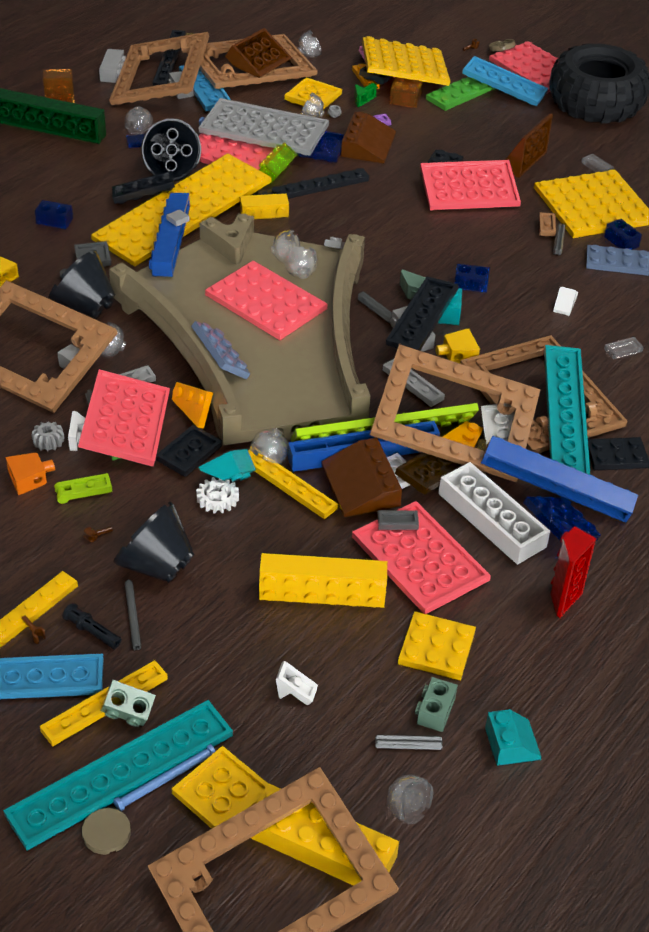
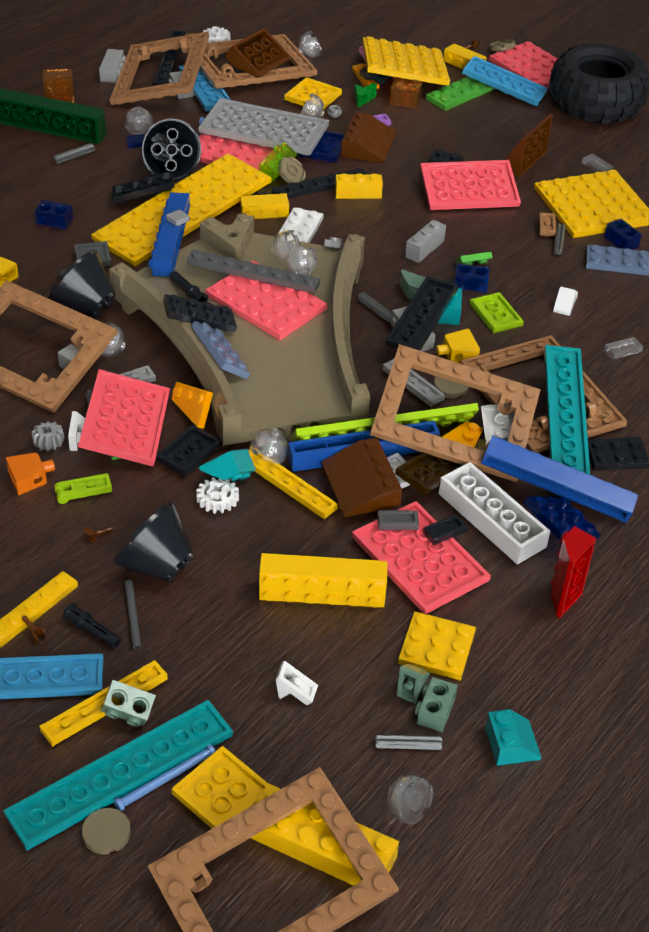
(74, 153): none -> dark grey axle
(191, 291): none -> black pin
(191, 310): none -> black plate
(217, 34): none -> white gear
(253, 271): none -> dark grey plate
(291, 170): none -> dark tan tile
(303, 223): none -> white plate
(358, 186): none -> yellow brick
(411, 682): none -> sand green slope
(425, 241): none -> light grey brick
(445, 529): none -> black tile
(450, 388): none -> dark tan tile
(459, 56): none -> yellow brick
(481, 258): none -> bright green plate
(496, 312): none -> lime tile

